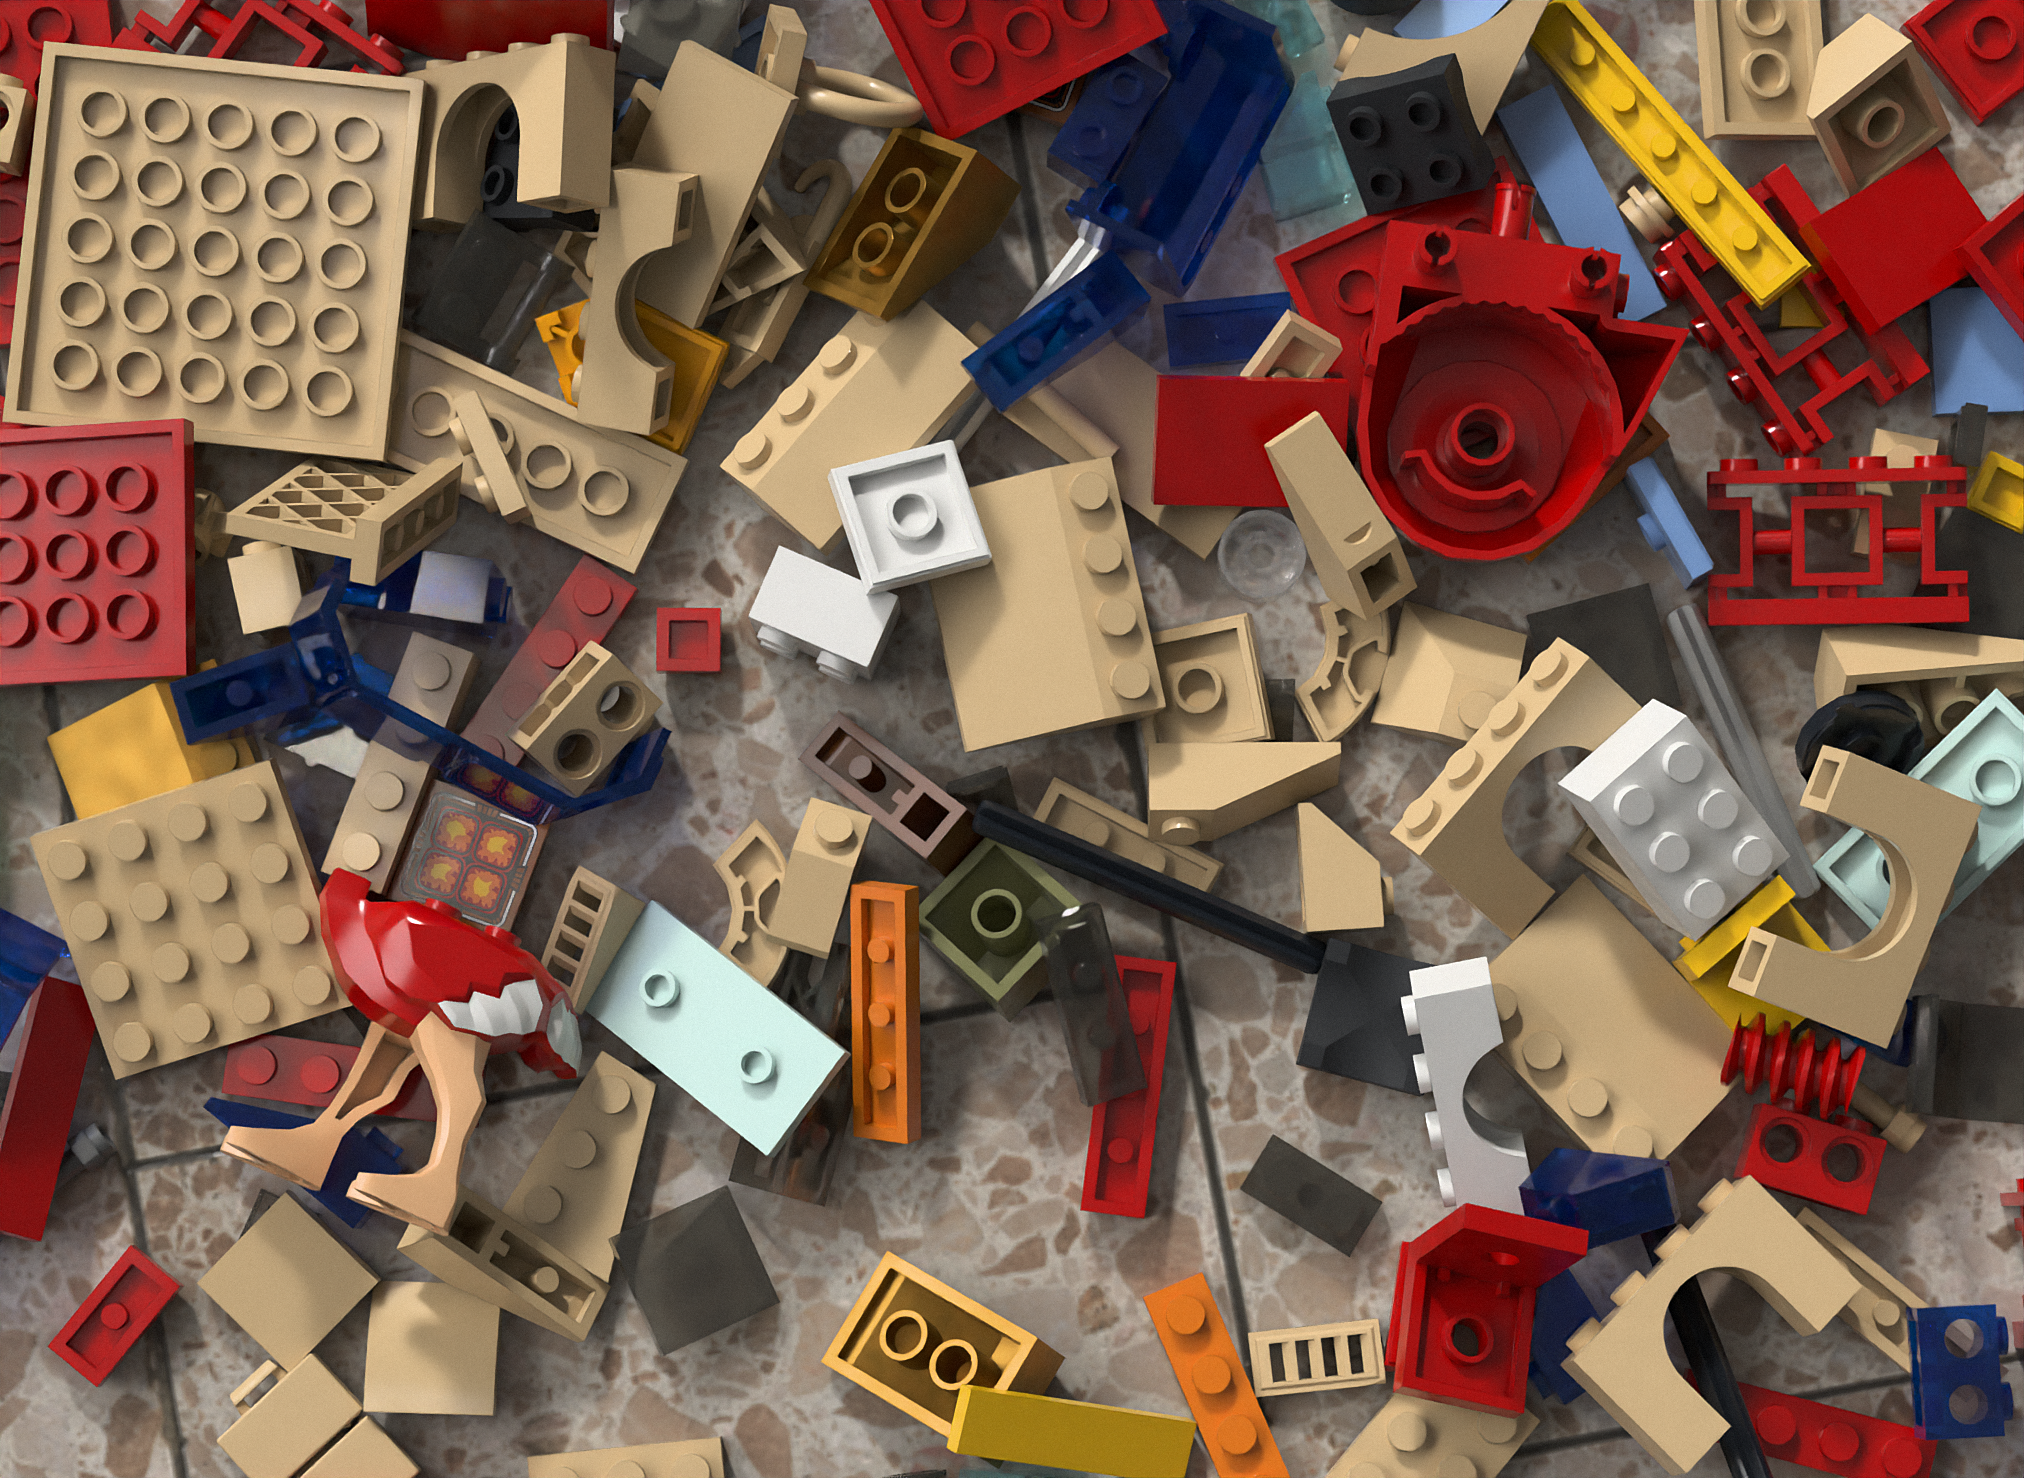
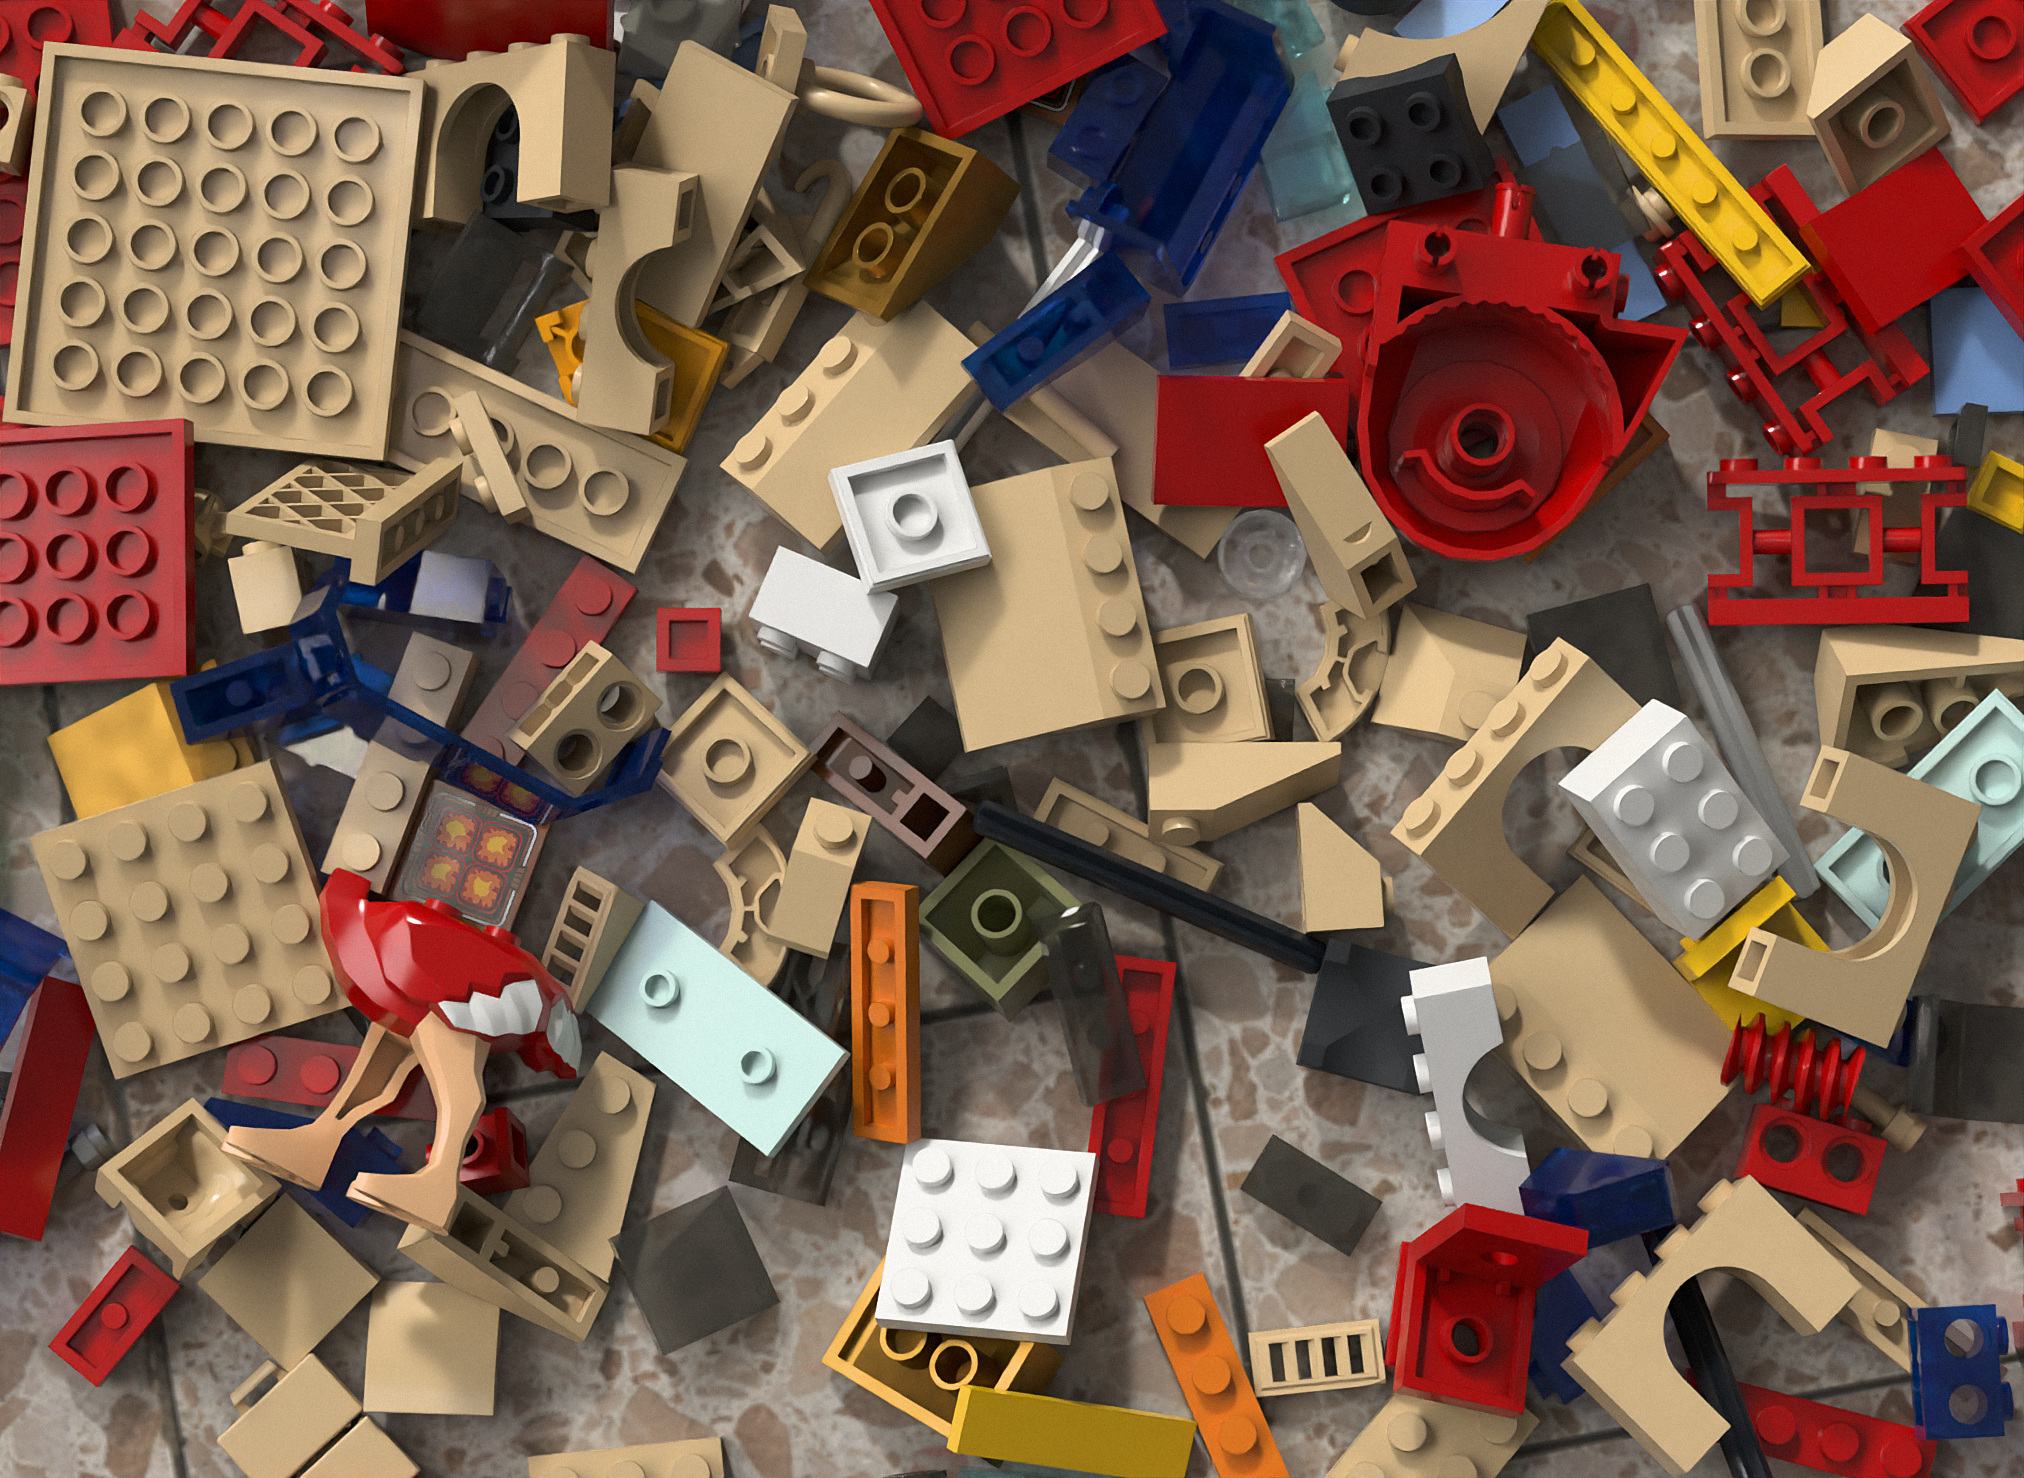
(184, 1187): none -> tan brick
(500, 1155): none -> red brick
(730, 761): none -> tan tile
(928, 739): none -> clear smoke slope
(988, 1241): none -> white plate
(1584, 196): none -> clear smoke piece
(1666, 524): medium blue plate -> none
(1866, 724): black tile -> none

